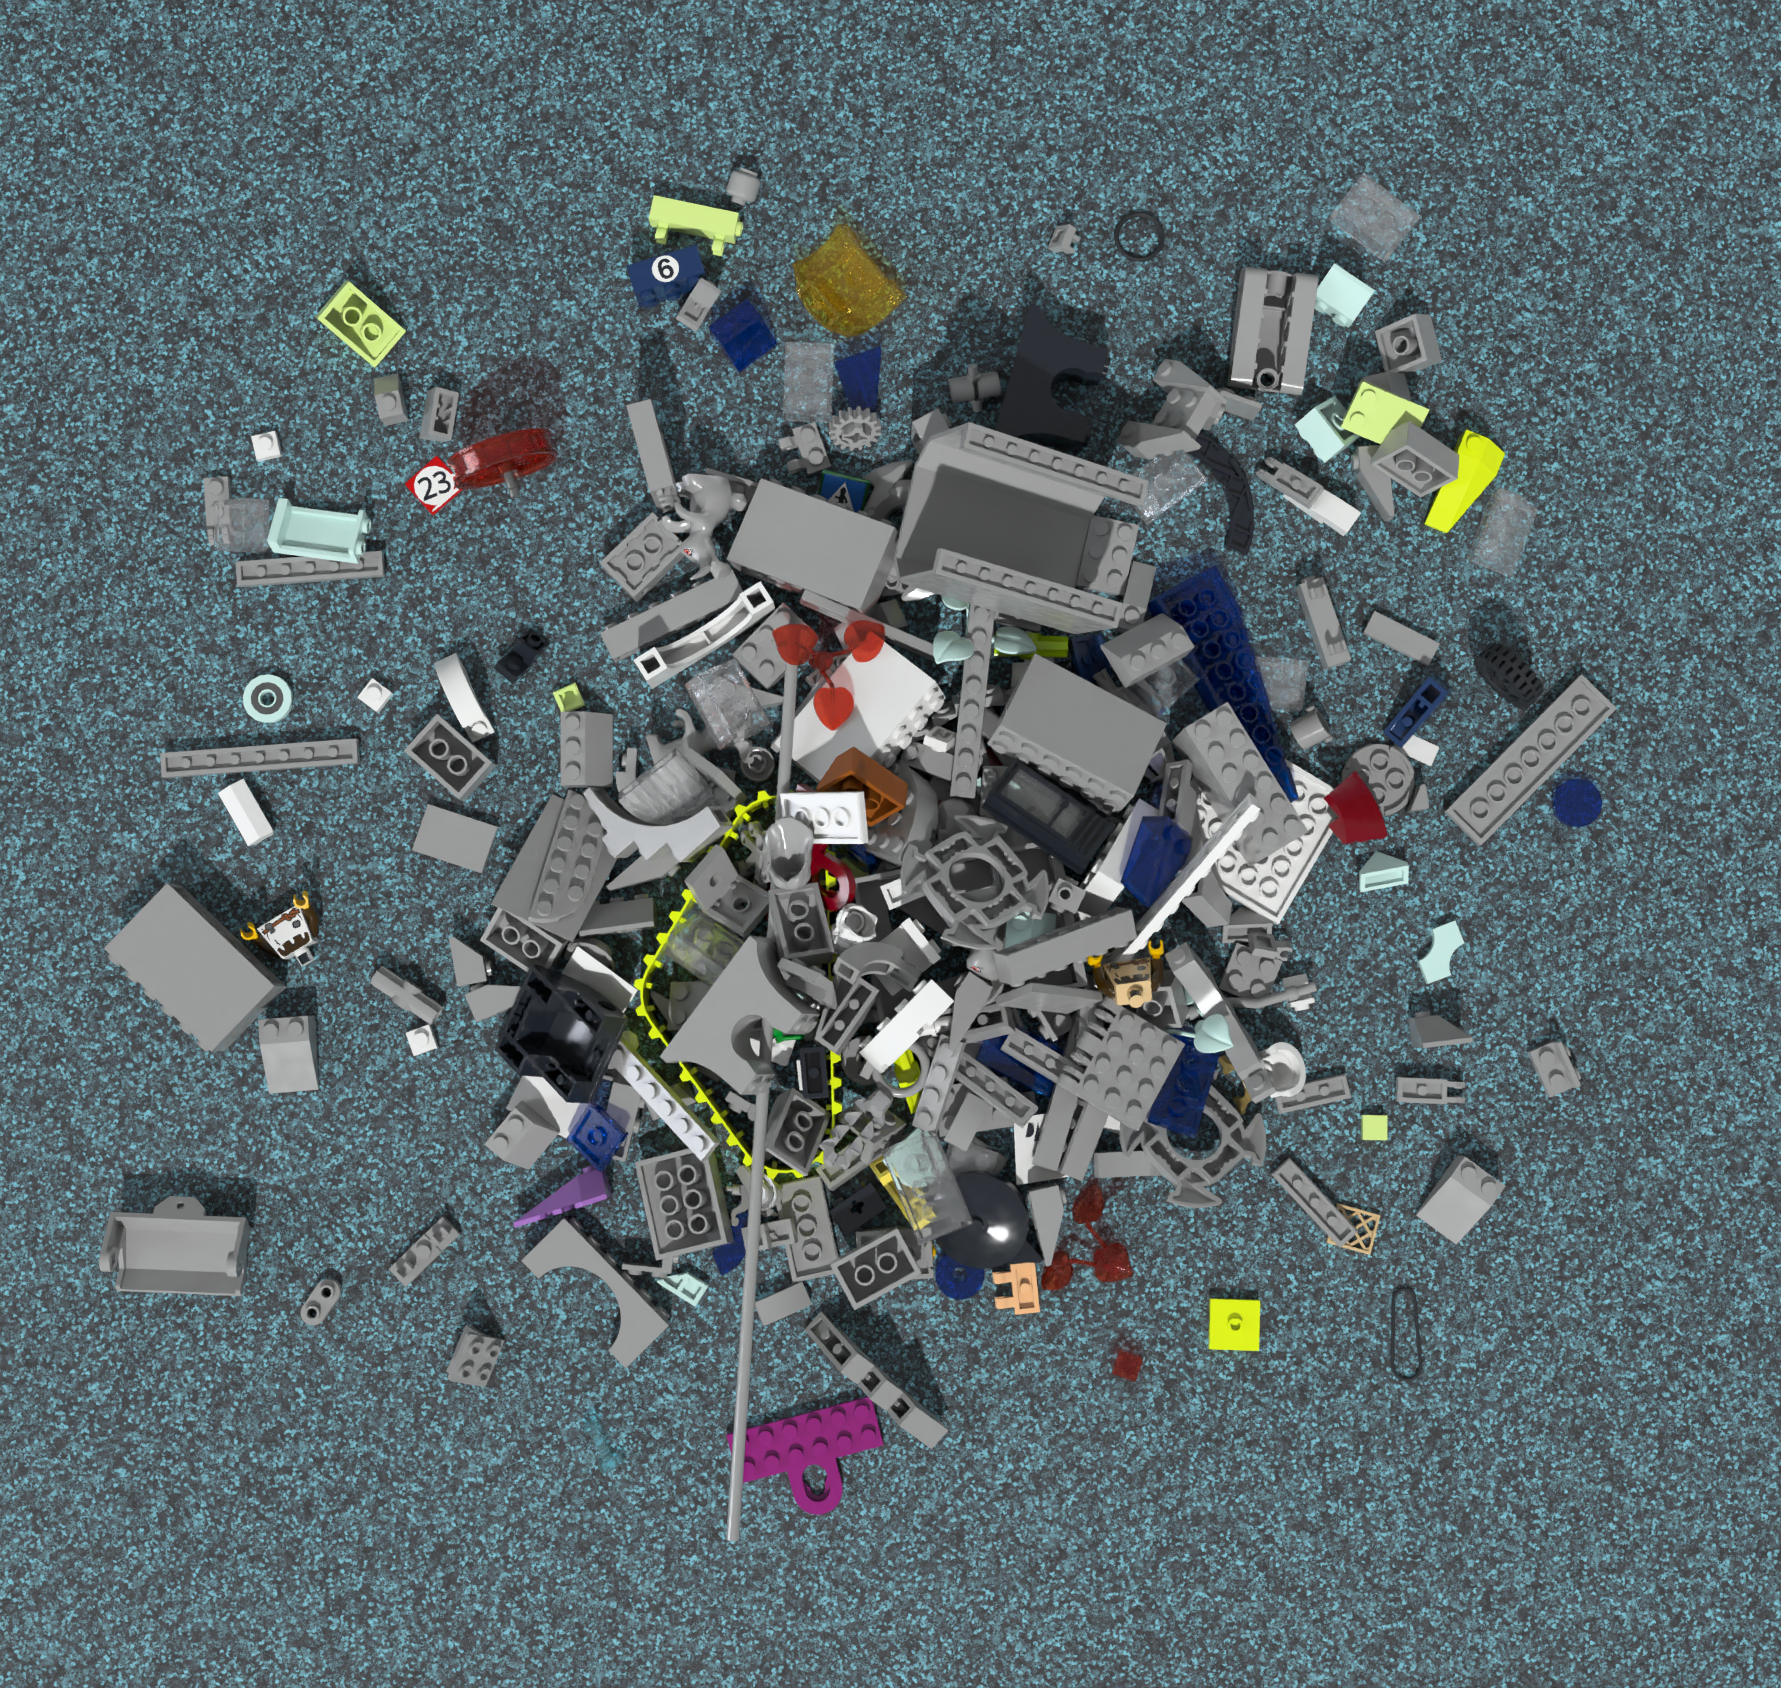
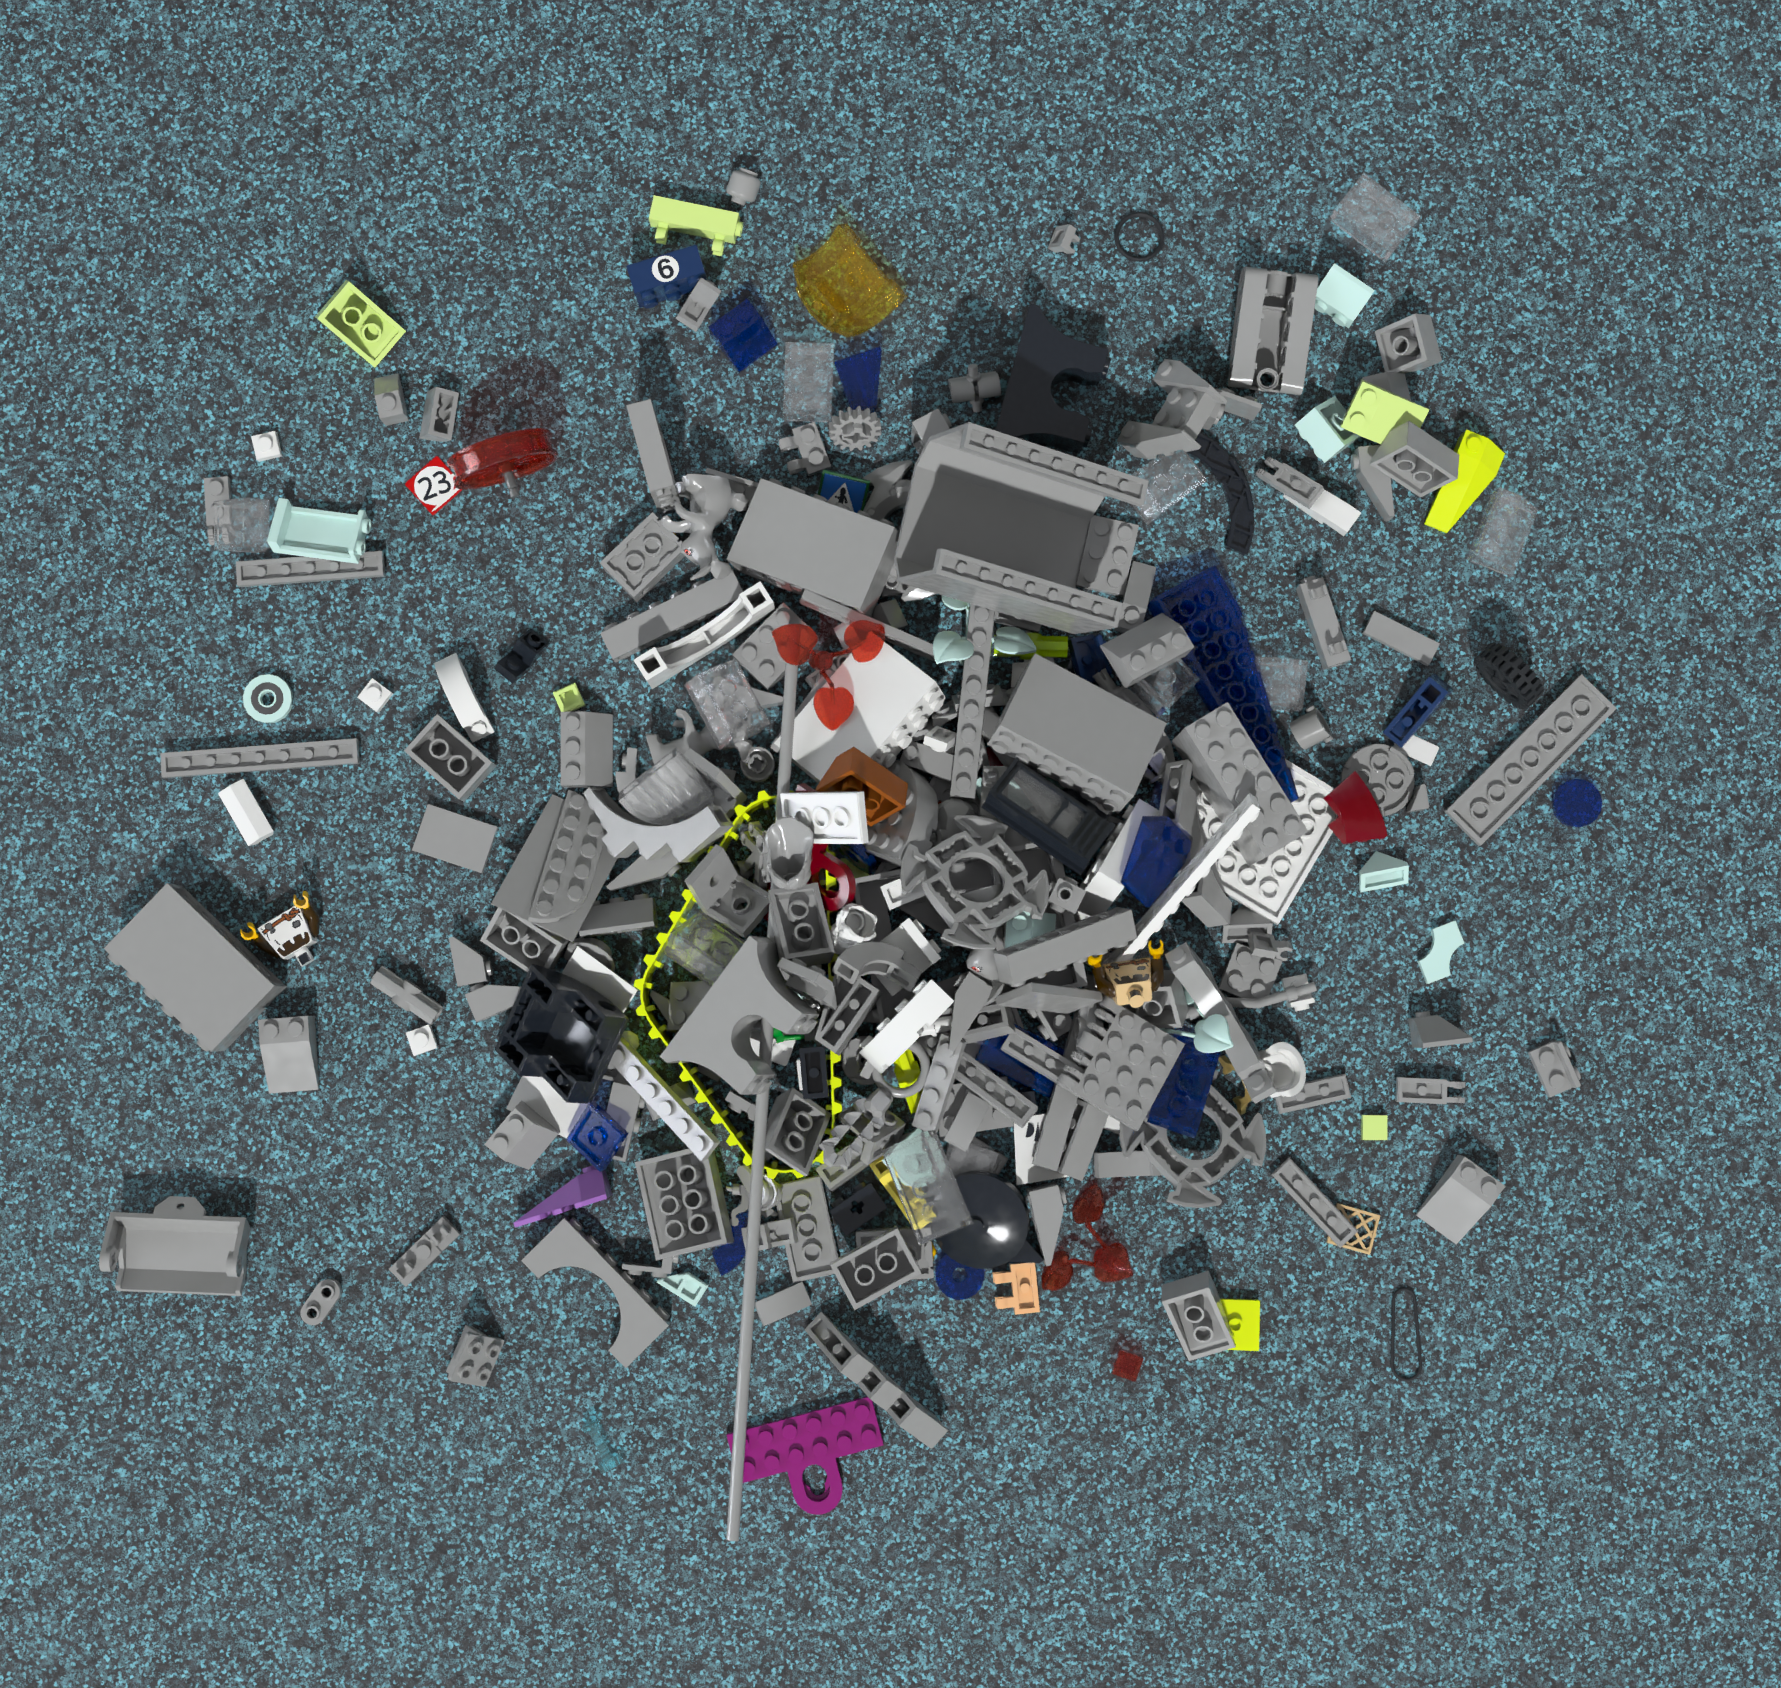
(1197, 1315): none -> light grey slope

